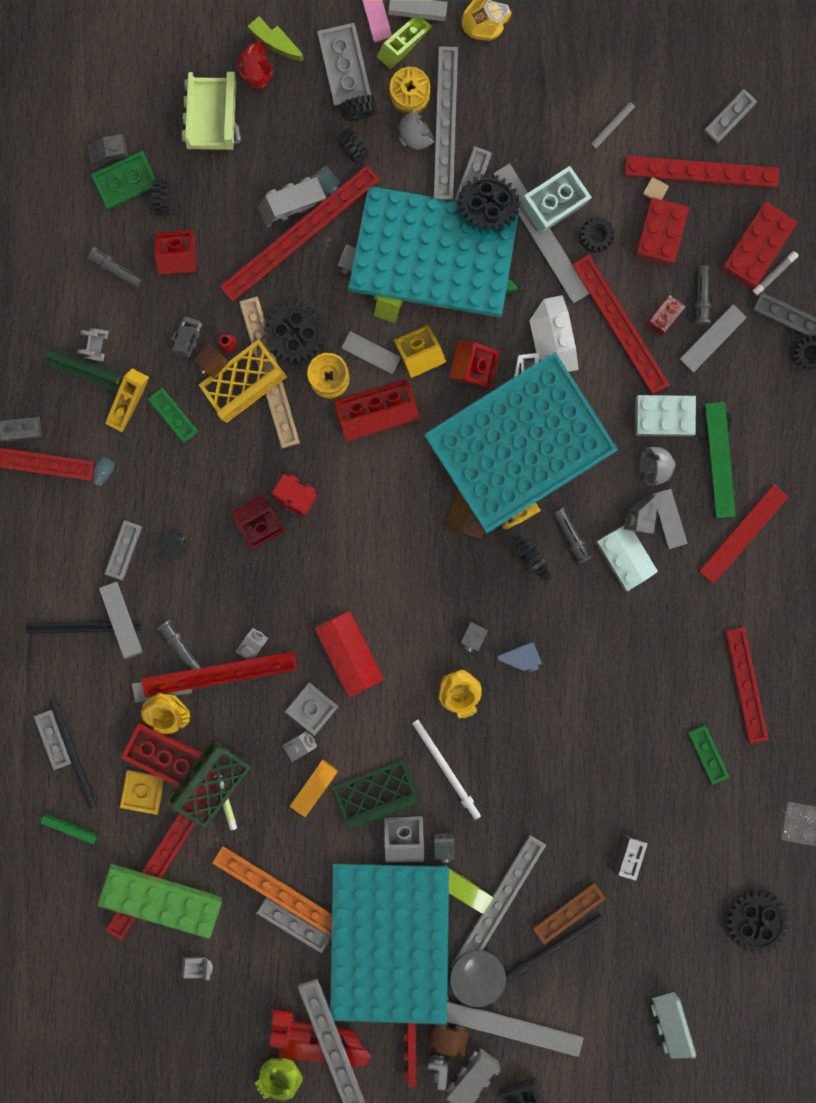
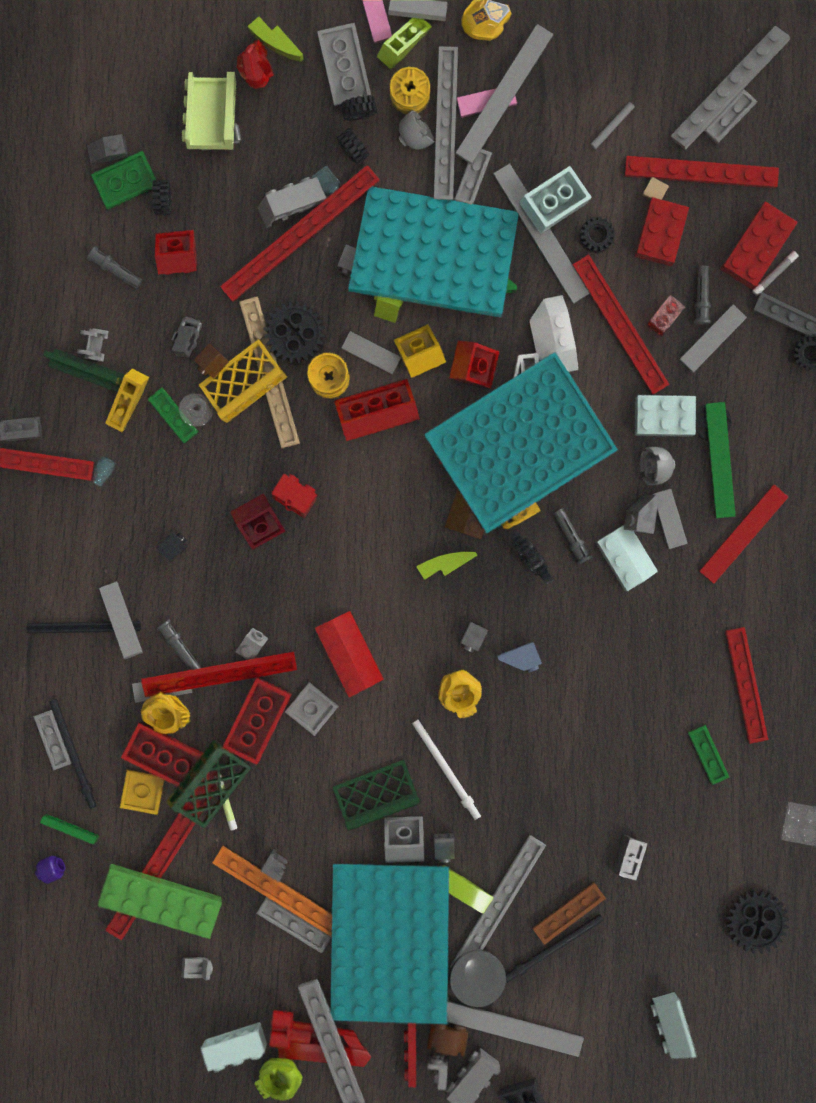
(50, 869): none -> dark purple head
(123, 550): light grey tile -> none
(193, 417): none -> clear piece
(230, 346): red cone -> none
(234, 1047): none -> light aqua brick
(257, 720): none -> red brick
(273, 866): none -> flat silver hinge
(300, 745): light grey bracket -> none
(314, 788): light orange slope -> none
(445, 563): none -> lime slope
(475, 103): none -> bright pink tile
(488, 203): black gear -> none
(504, 94): none -> light grey tile
(730, 87): none -> light grey plate

